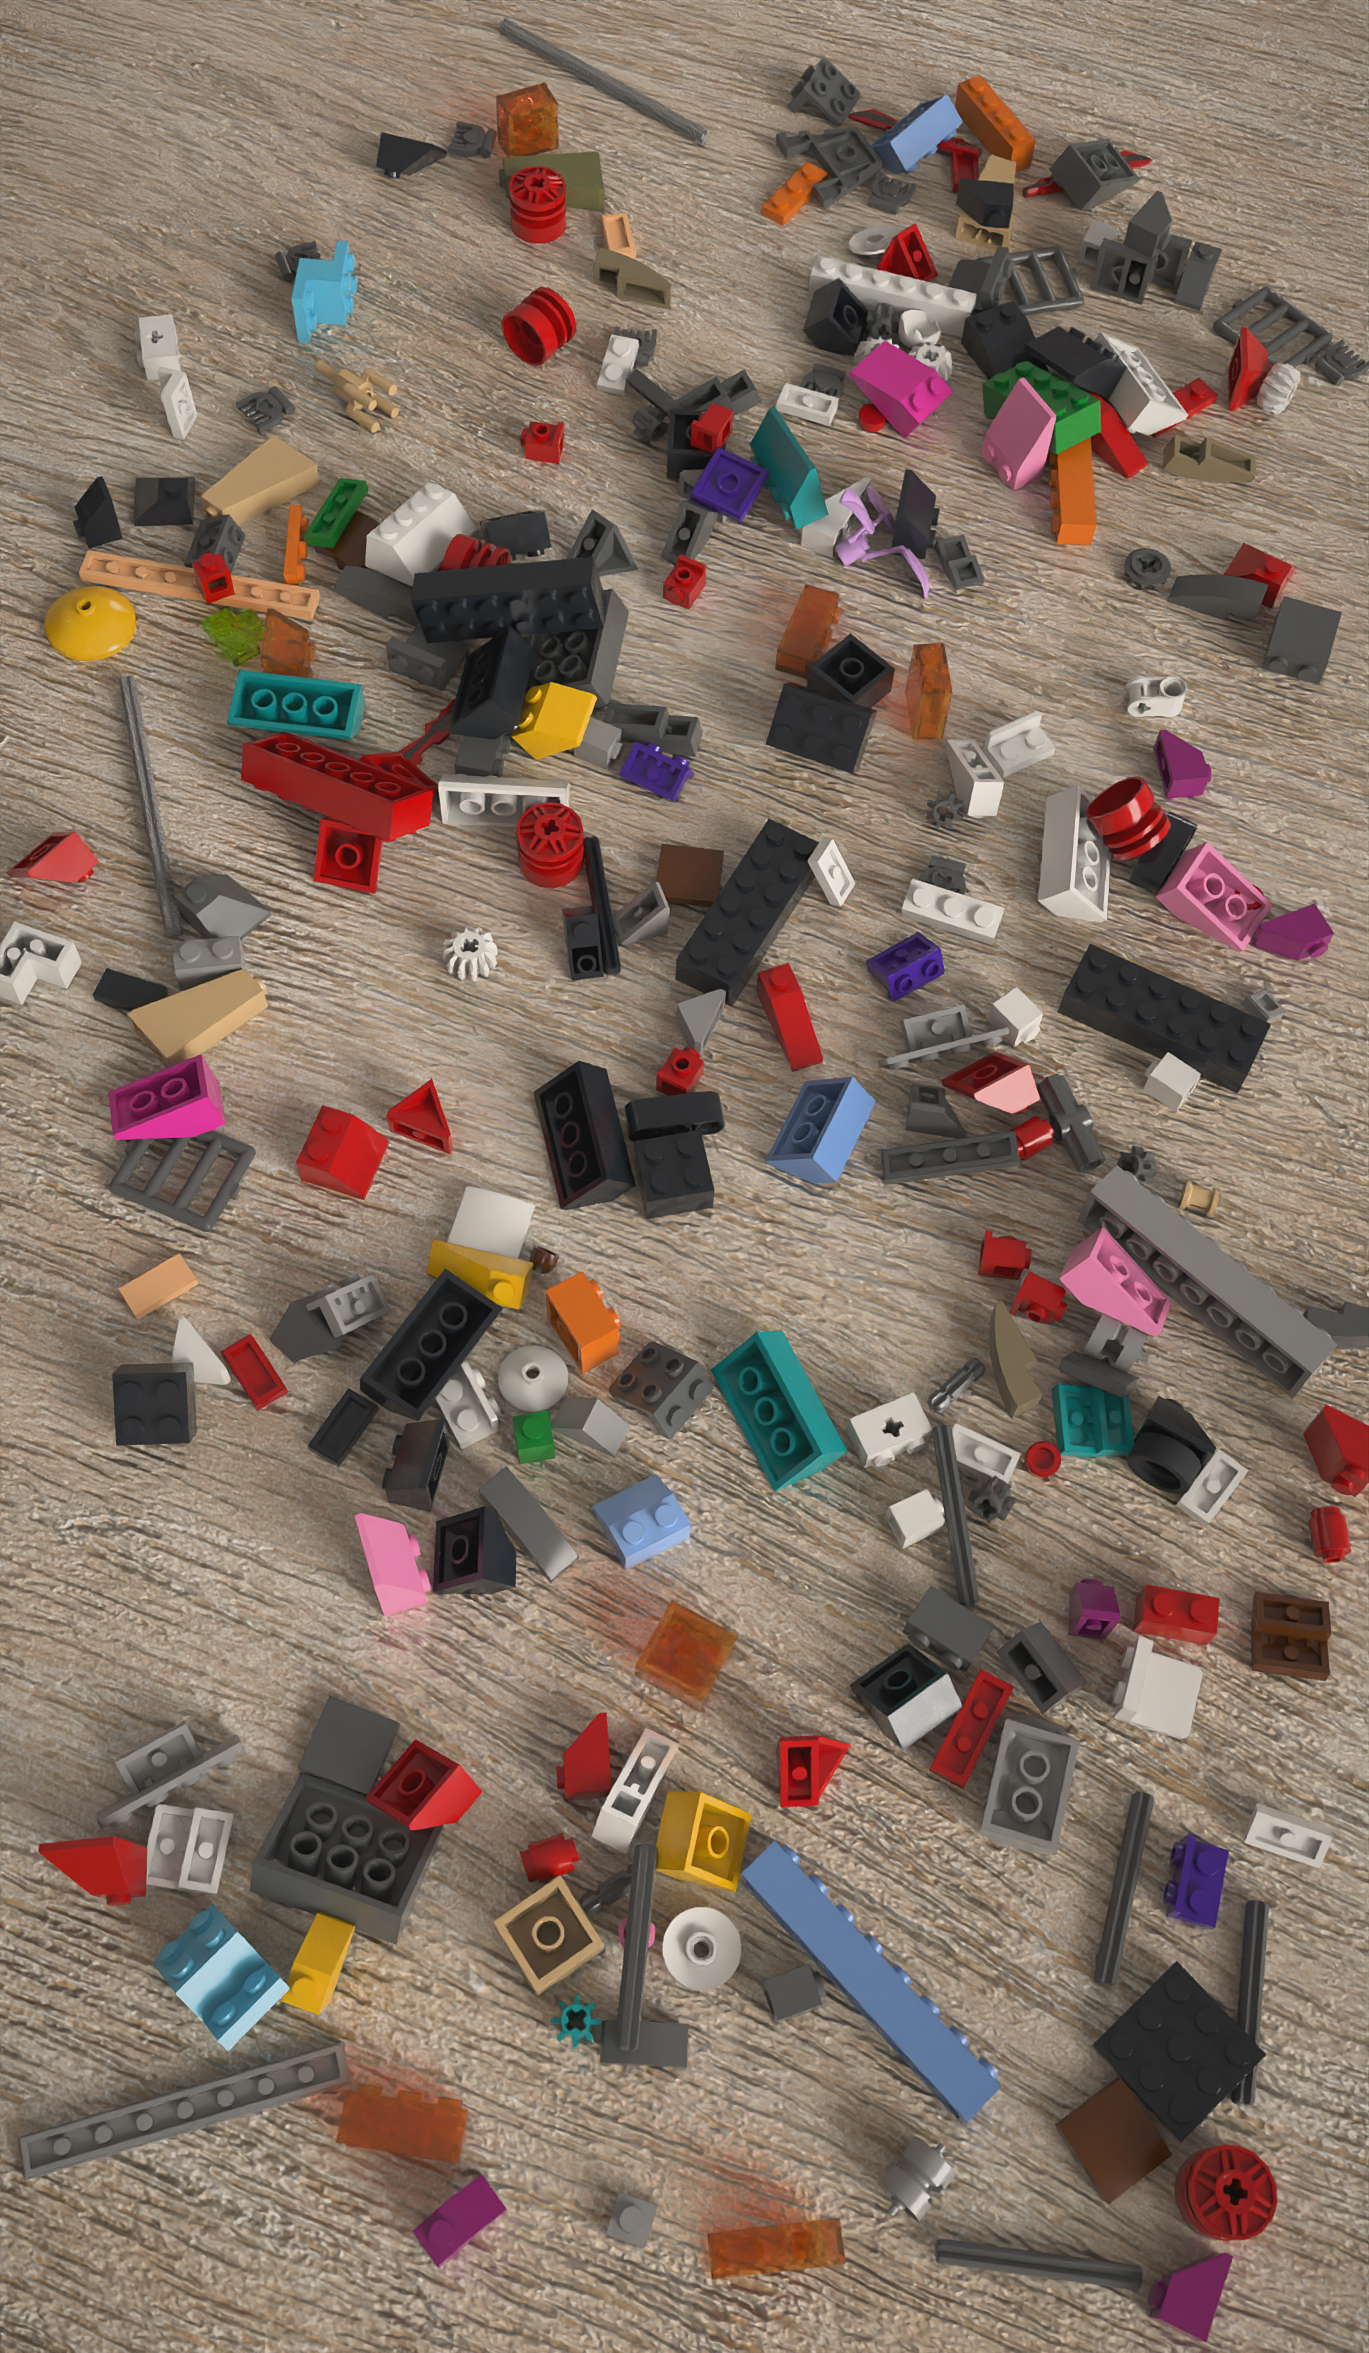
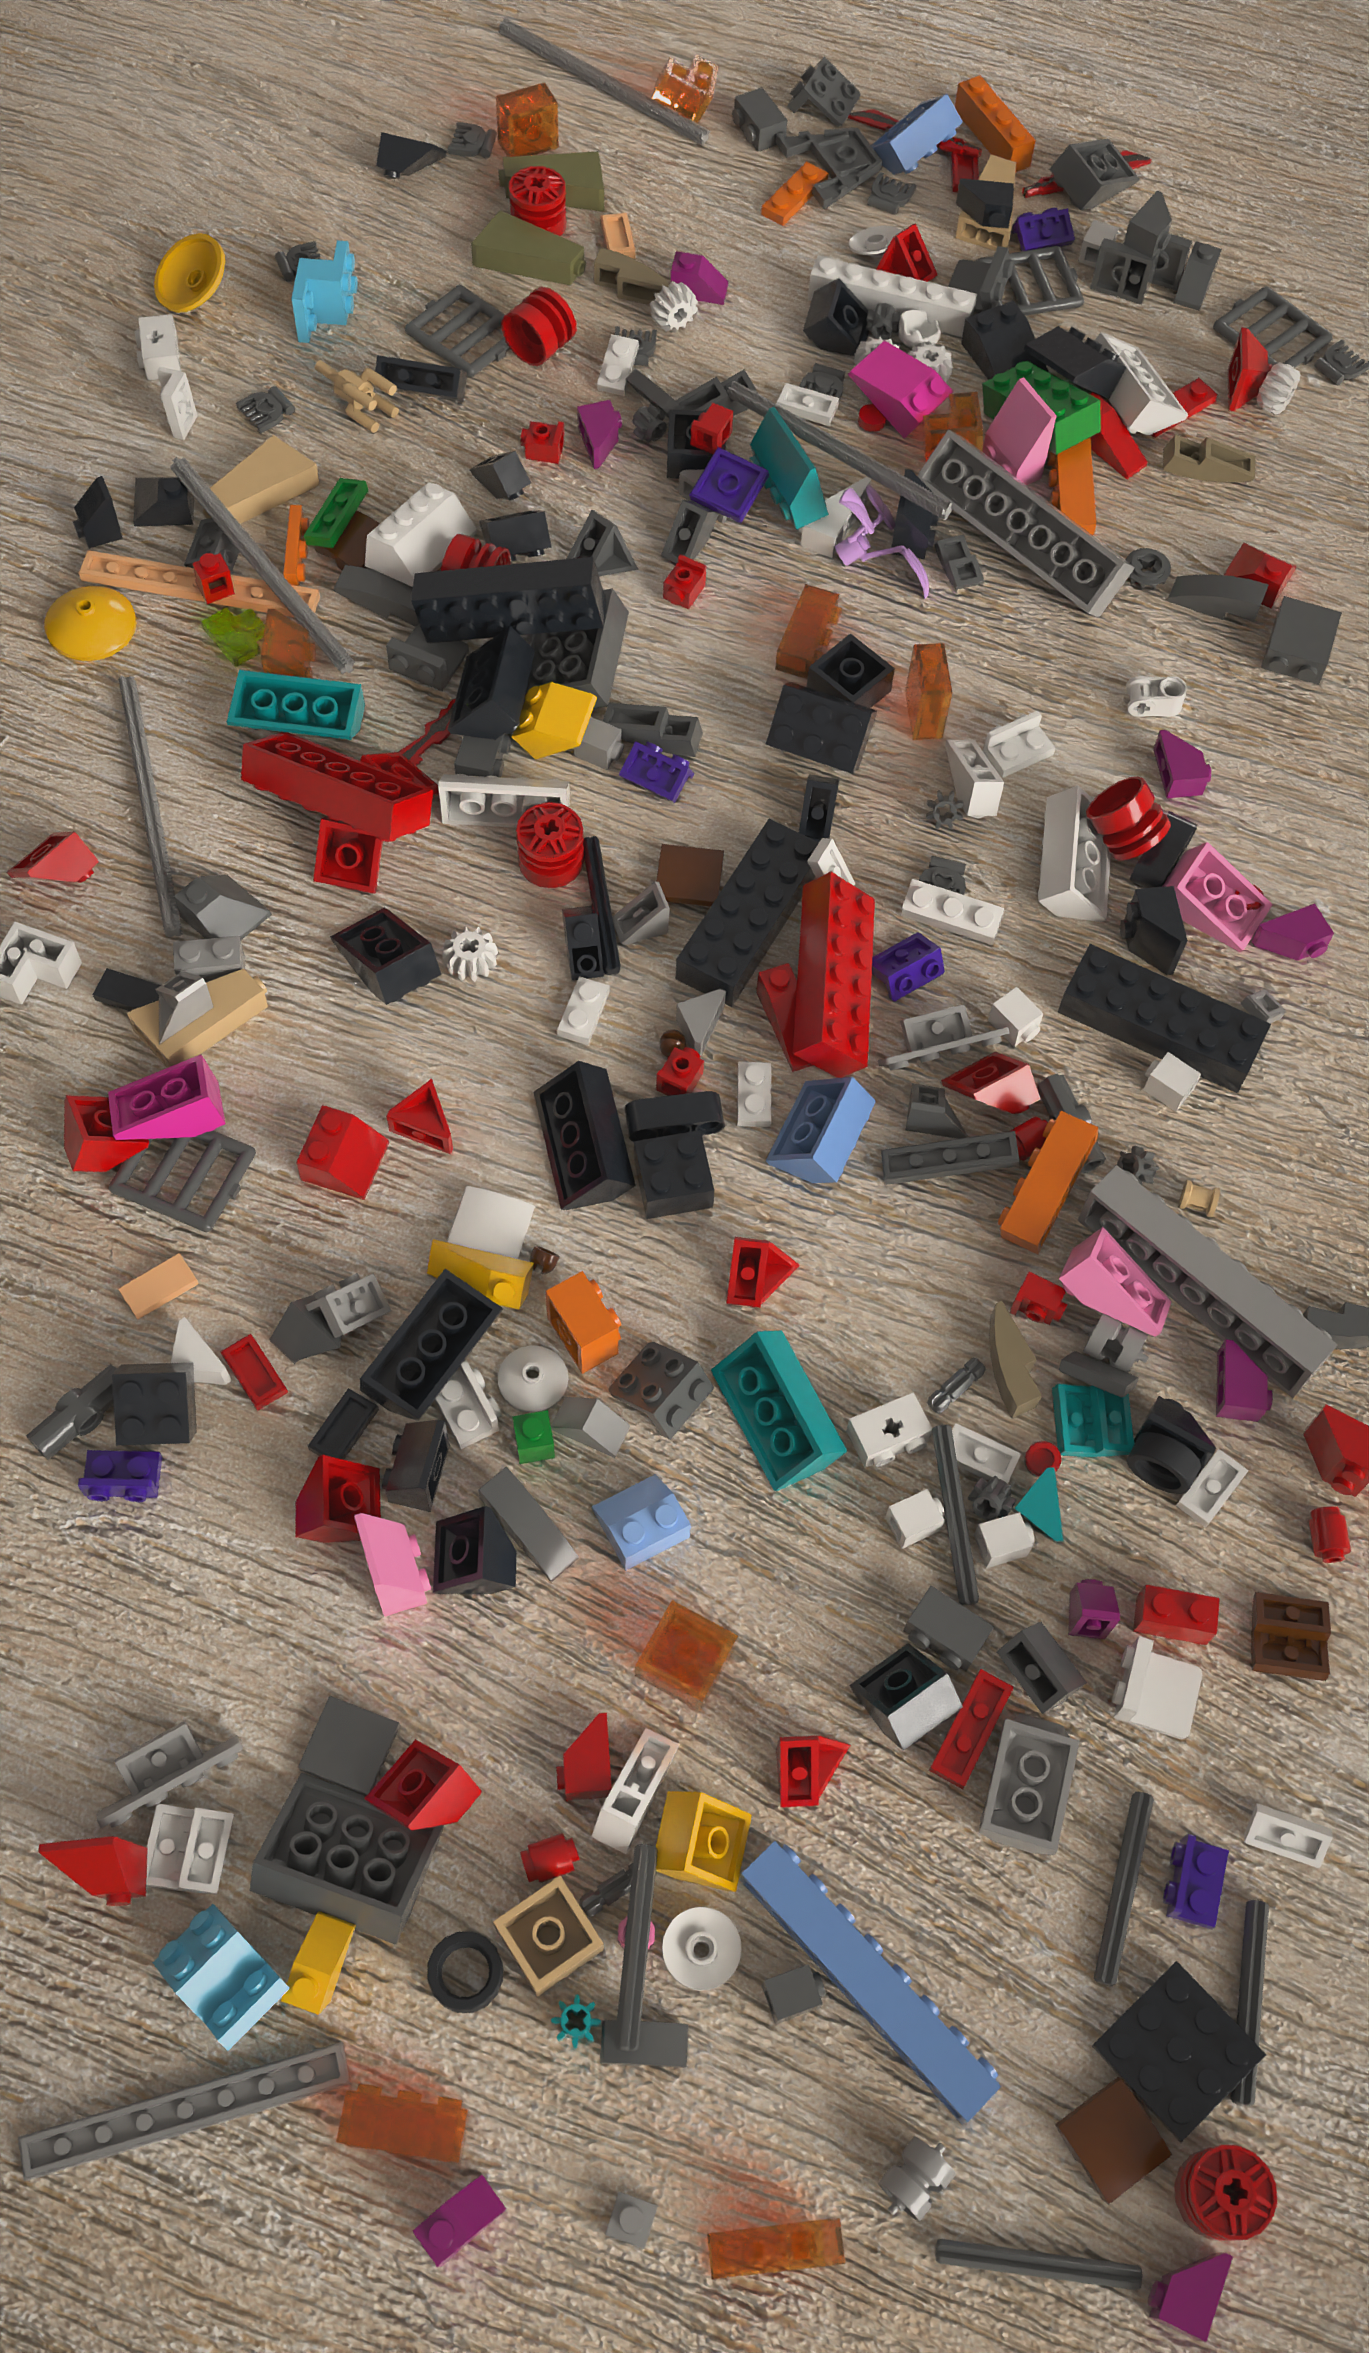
(75, 1414): none -> dark grey piece
(90, 1137): none -> red slope
(121, 1474): none -> dark purple bracket
(181, 1002): none -> light grey slope
(189, 273): none -> yellow dish
(262, 565): none -> light grey axle
(333, 1496): none -> red slope
(387, 955): none -> black slope
(423, 378): none -> black brick
(436, 1961): none -> black tyre
(454, 355): none -> dark grey bar
(502, 475): none -> black slope
(527, 251): none -> olive slope
(583, 1010): none -> white plate
(599, 429): none -> magenta slope
(671, 1039): none -> reddish brown hinge
(673, 307): none -> white gear
(687, 88): none -> clear orange brick
(699, 277): none -> magenta slope
(754, 1094): none -> white plate
(757, 1271): none -> red slope
(758, 118): none -> dark grey brick
(818, 807): none -> black slope
(834, 976): none -> red brick
(844, 453): none -> light grey axle
(963, 419): none -> clear orange brick
(1003, 1257): red brick -> none
(1004, 1539): none -> white brick
(1025, 524): none -> light grey brick
(1042, 1505): none -> teal slope
(1044, 230): none -> dark purple bracket
(1048, 1181): none -> orange brick
(1155, 928): none -> black slope
(1240, 1385): none -> magenta slope

